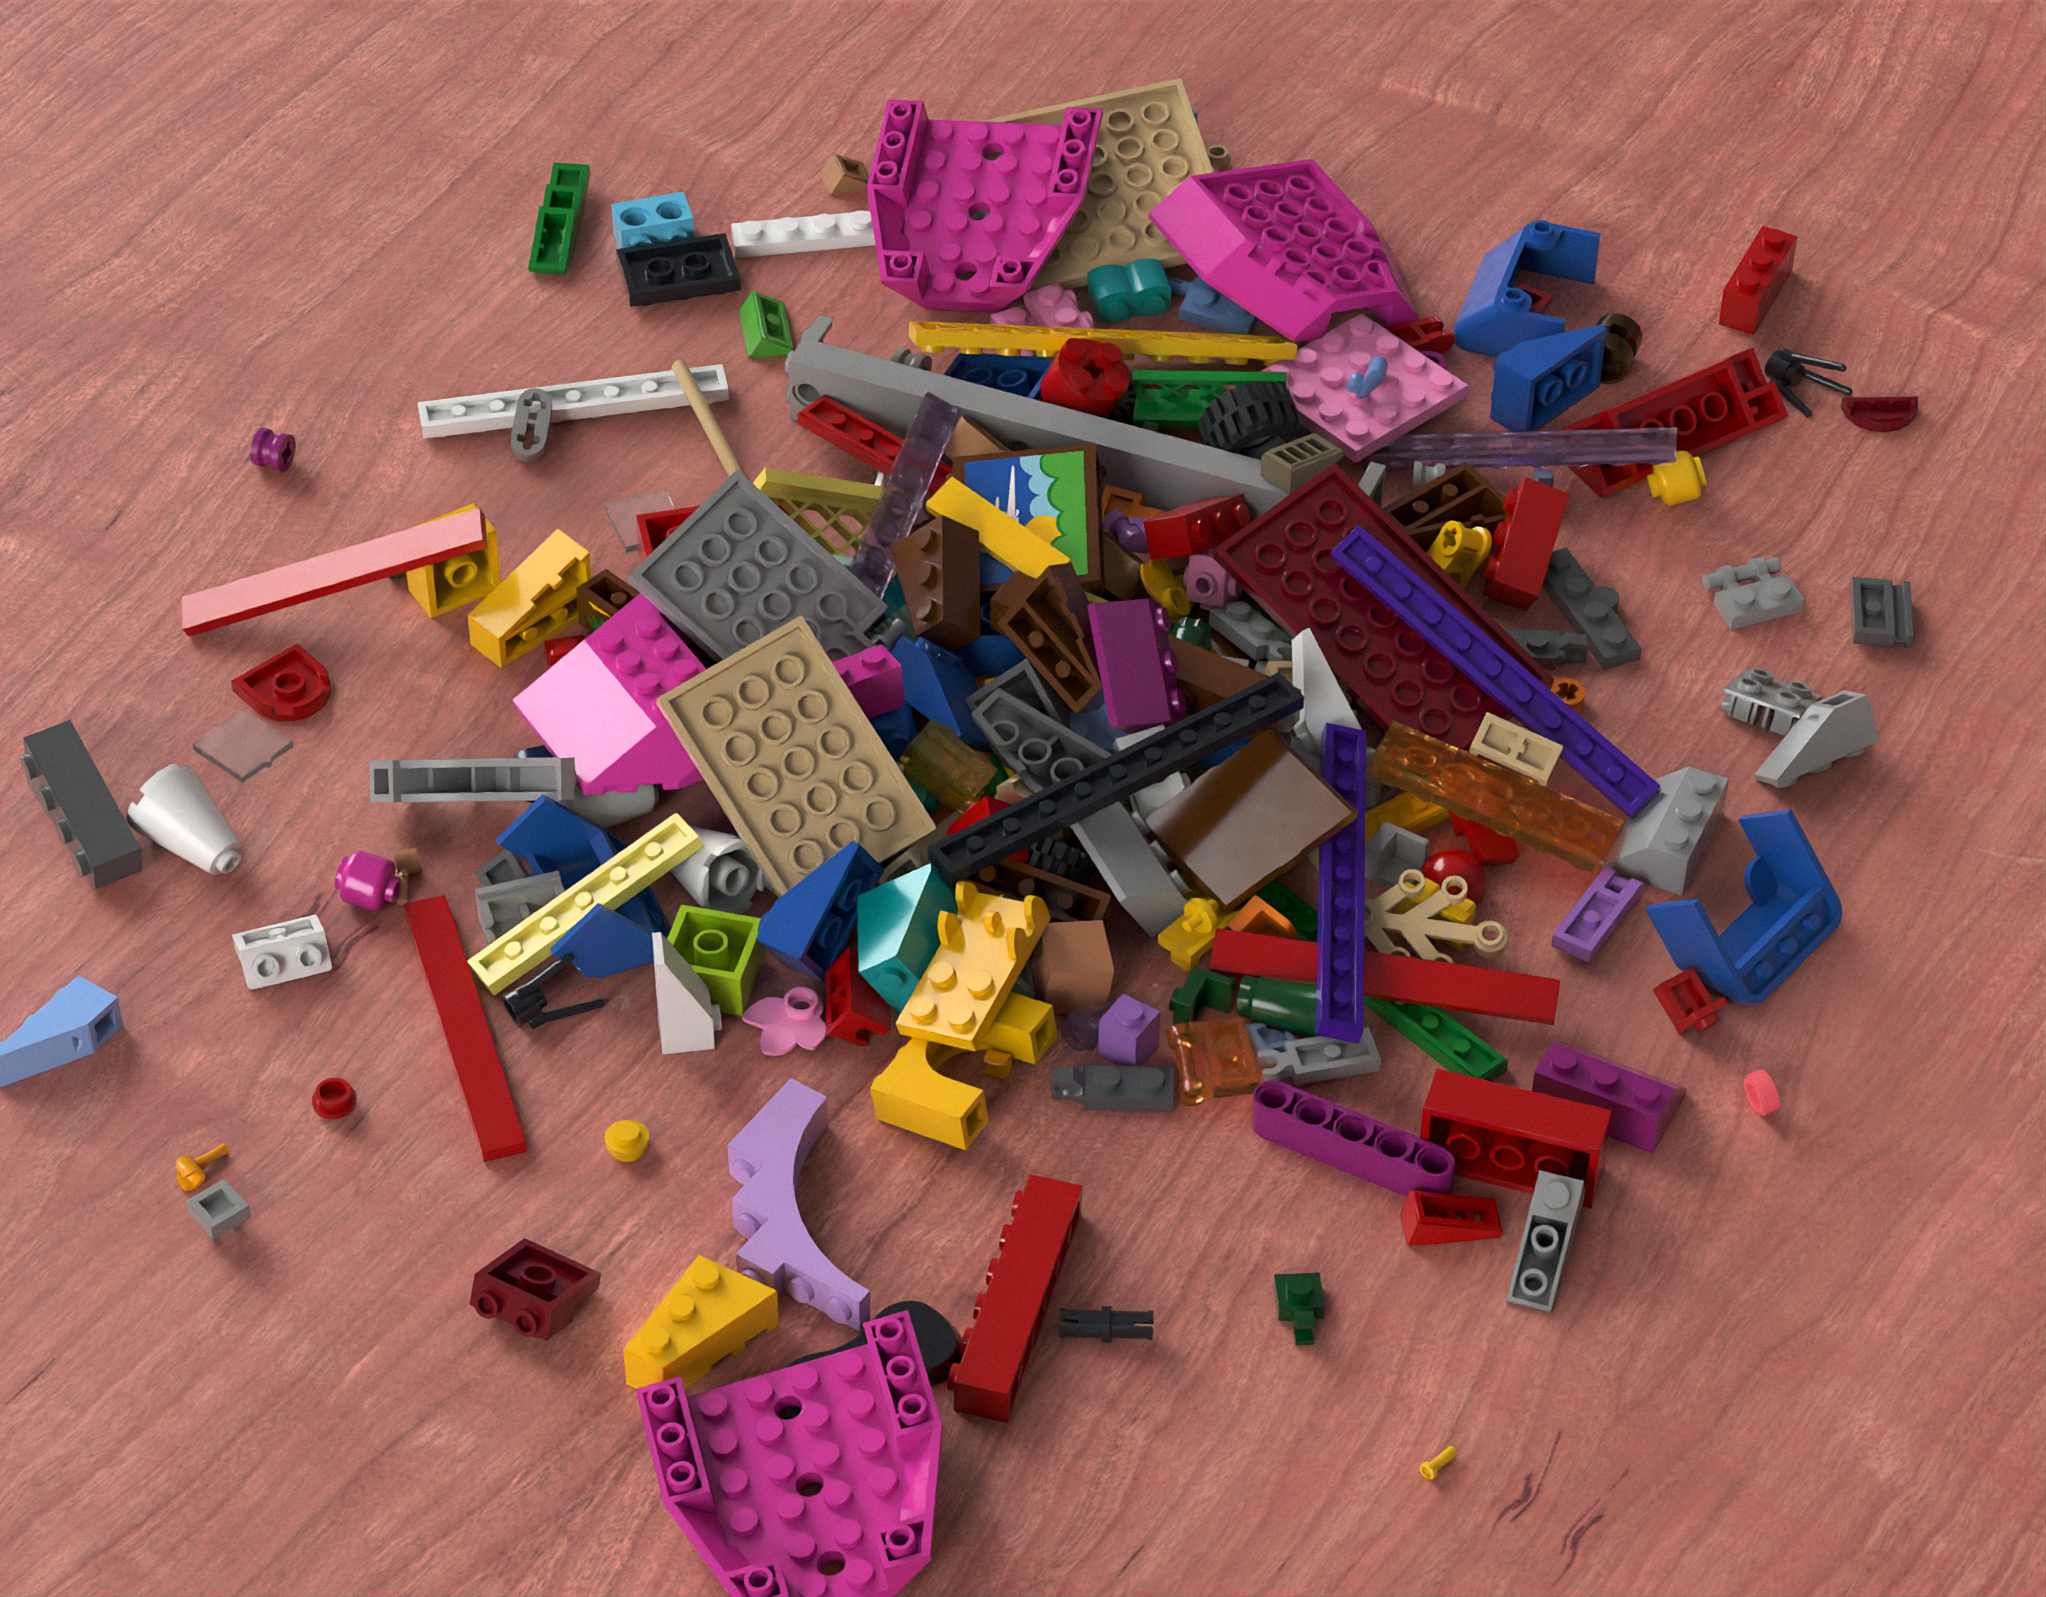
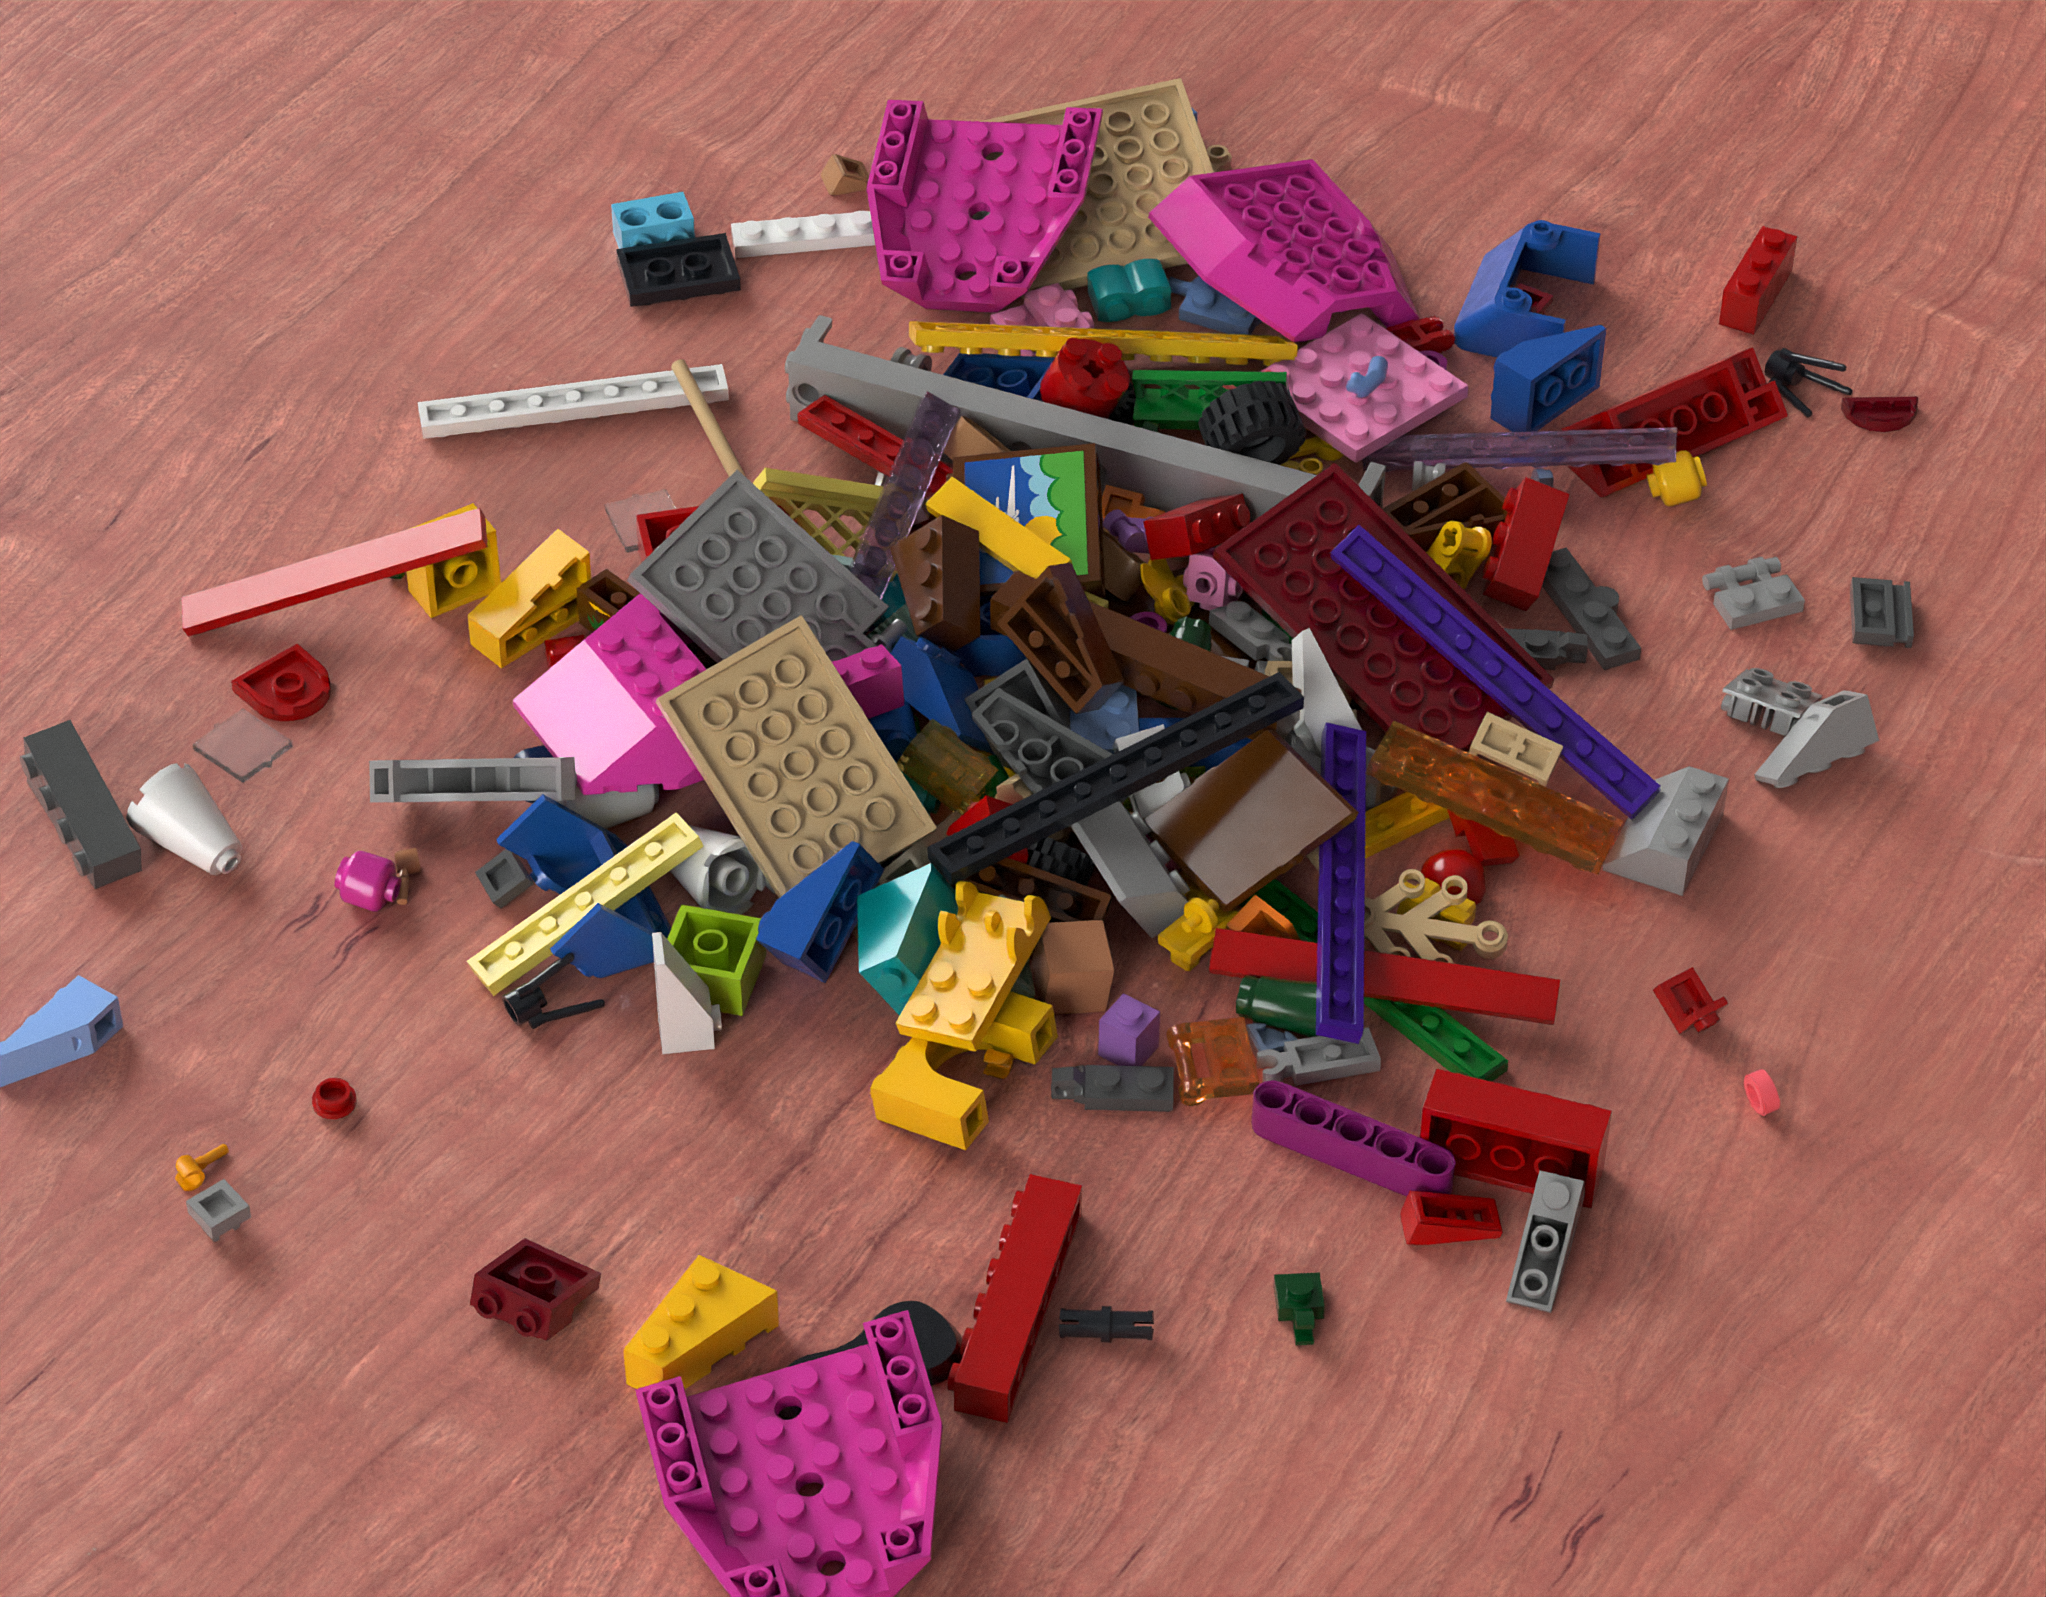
(272, 449): magenta wheel -> none
(282, 952): white bracket -> none
(465, 1029): red tile -> none
(511, 902): light grey hinge -> none
(523, 423): light grey beam -> none
(559, 218): green slope -> none
(627, 1140): yellow plate -> none
(765, 327): bright green slope -> none
(779, 1249): lavender arch -> none
(788, 1021): bright pink plate -> none
(853, 1002): red hinge -> none
(1082, 1026): cone -> none
(1136, 664): magenta slope -> none
(1201, 991): dark green bracket -> none
(1288, 472): dark tan slope -> none
(1392, 853): light grey panel -> none
(1430, 1469): yellow piece -> none
(1571, 688): orange bush -> none
(1597, 914): medium lavender plate -> none
(1620, 347): dark brown wheel -> none
(1638, 1101): magenta slope -> none
(1785, 923): blue windscreen -> none

